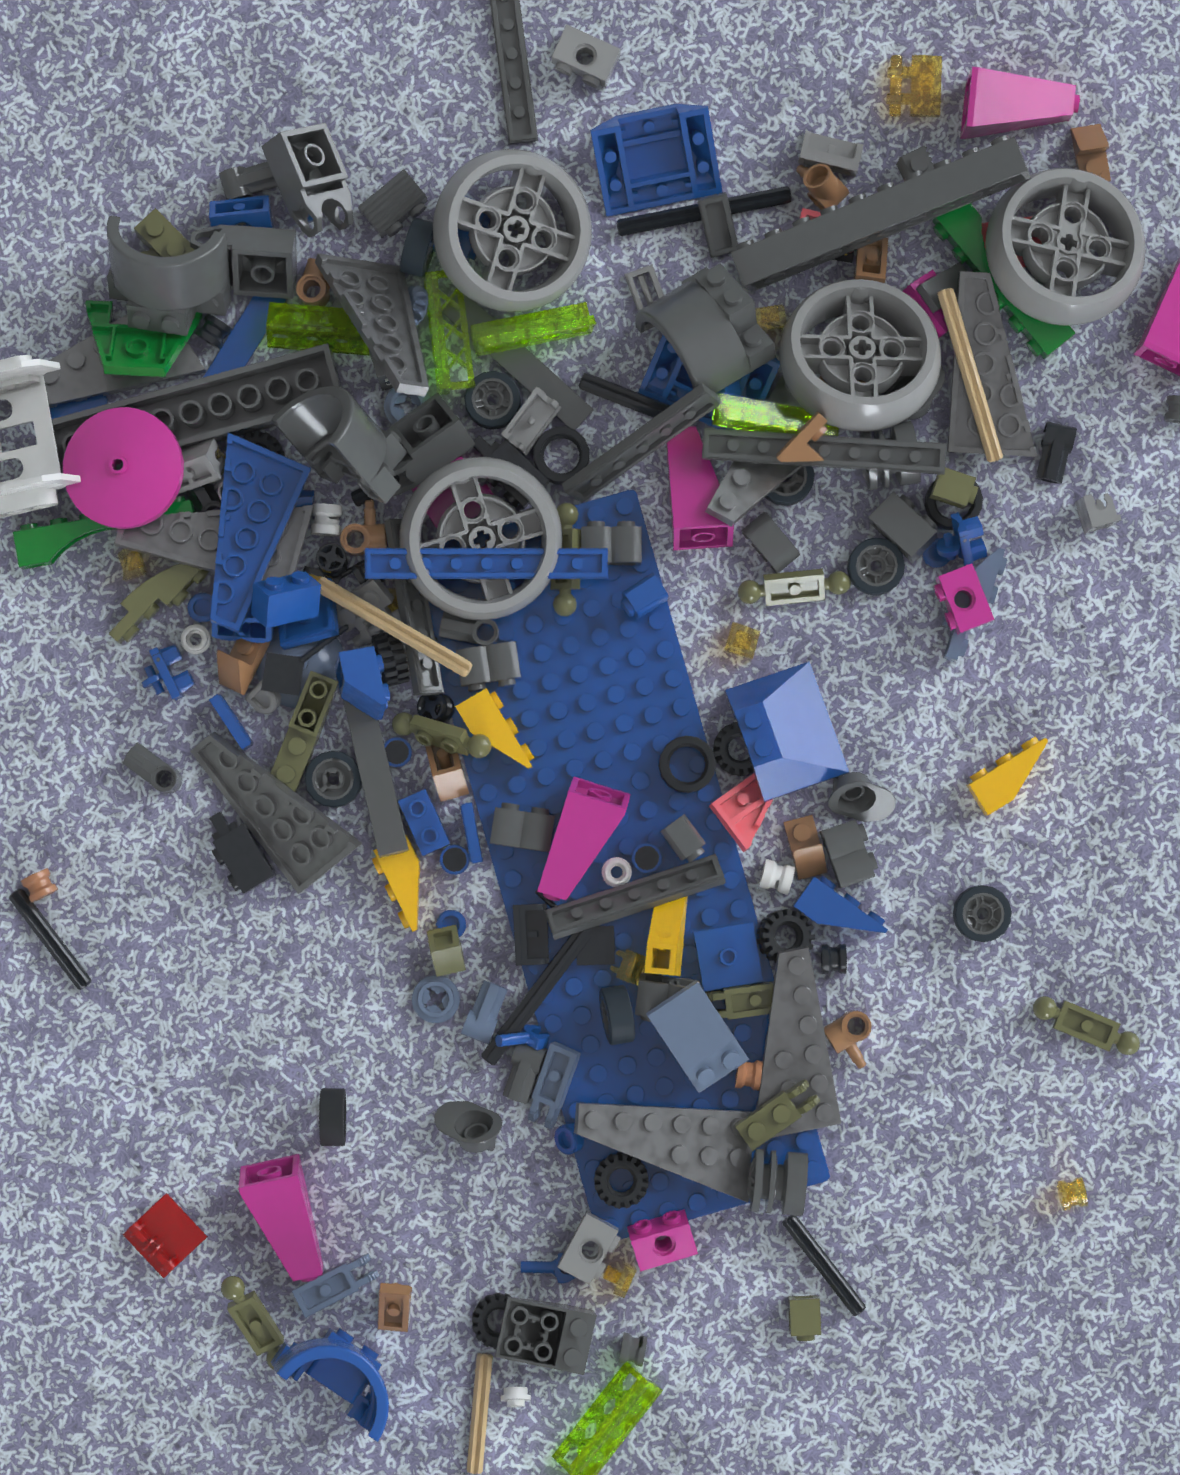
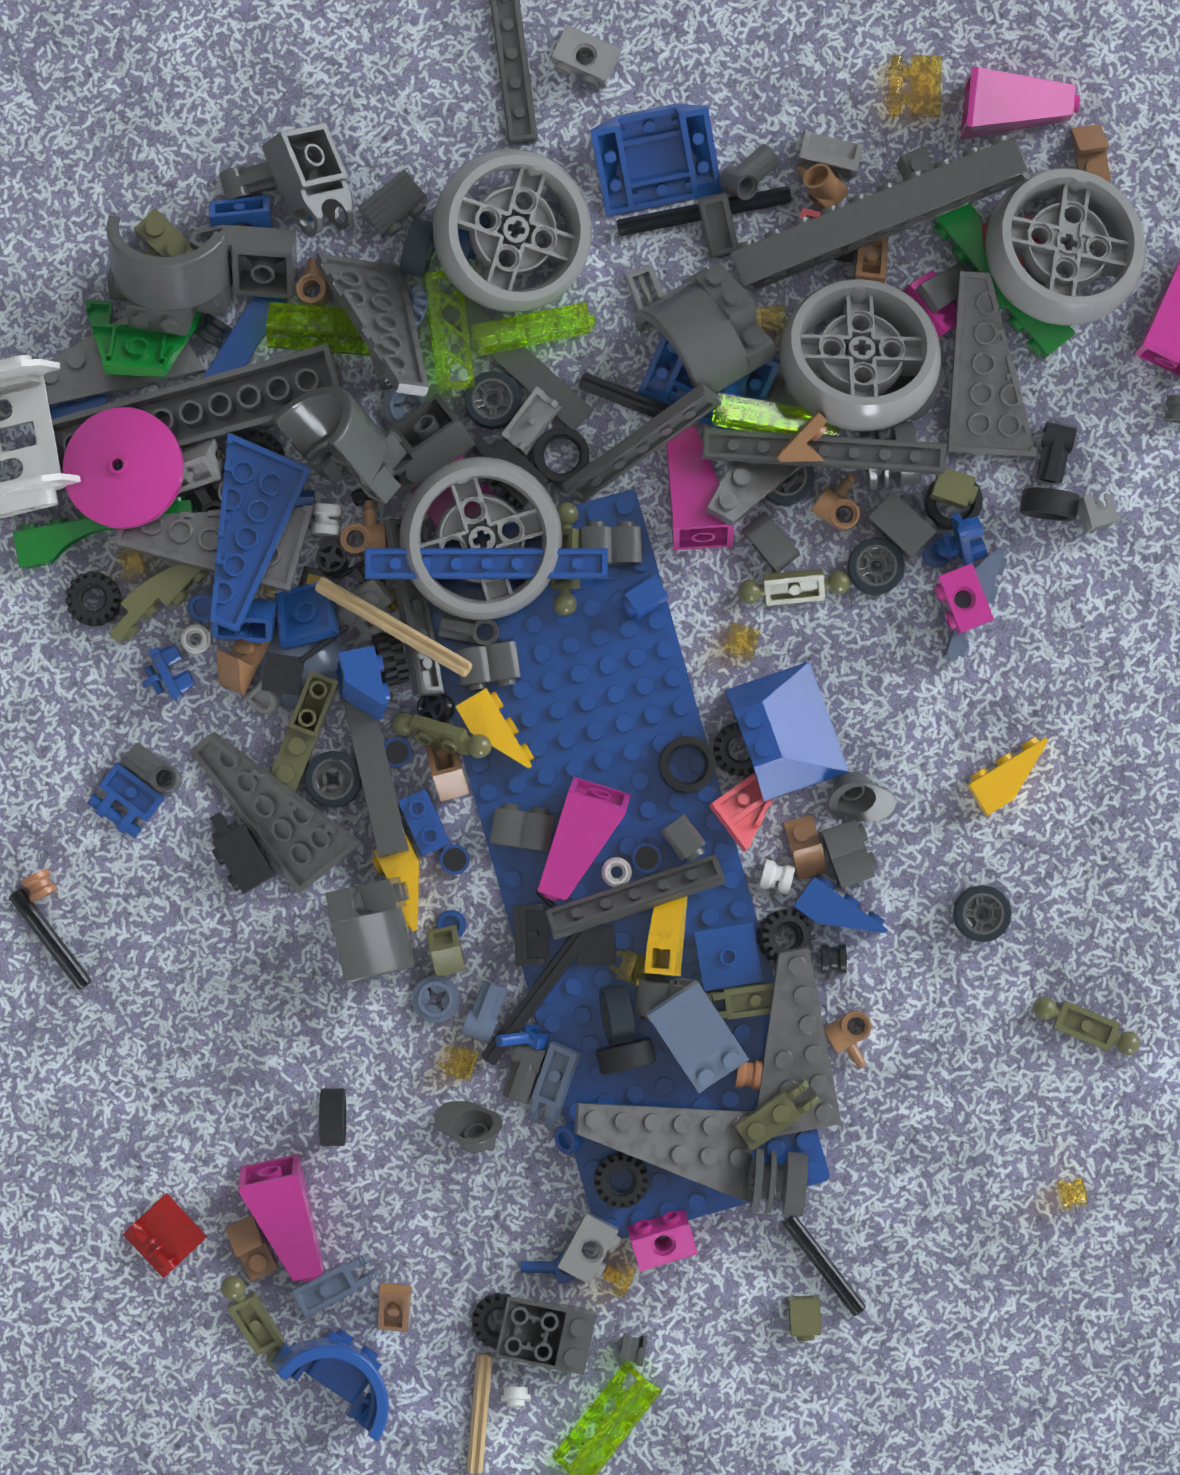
(80, 586): none -> black tyre
(130, 792): none -> blue plate
(231, 722): blue tile -> none
(251, 1248): none -> medium nougat slope
(285, 599): blue brick -> none
(371, 929): none -> dark grey piece
(460, 1063): none -> clear yellow tile
(471, 833): blue tile -> none
(626, 1056): none -> black tyre
(744, 179): none -> dark grey piece
(833, 500): none -> medium nougat piece
(970, 374): tan axle -> none
(1049, 504): none -> black tyre

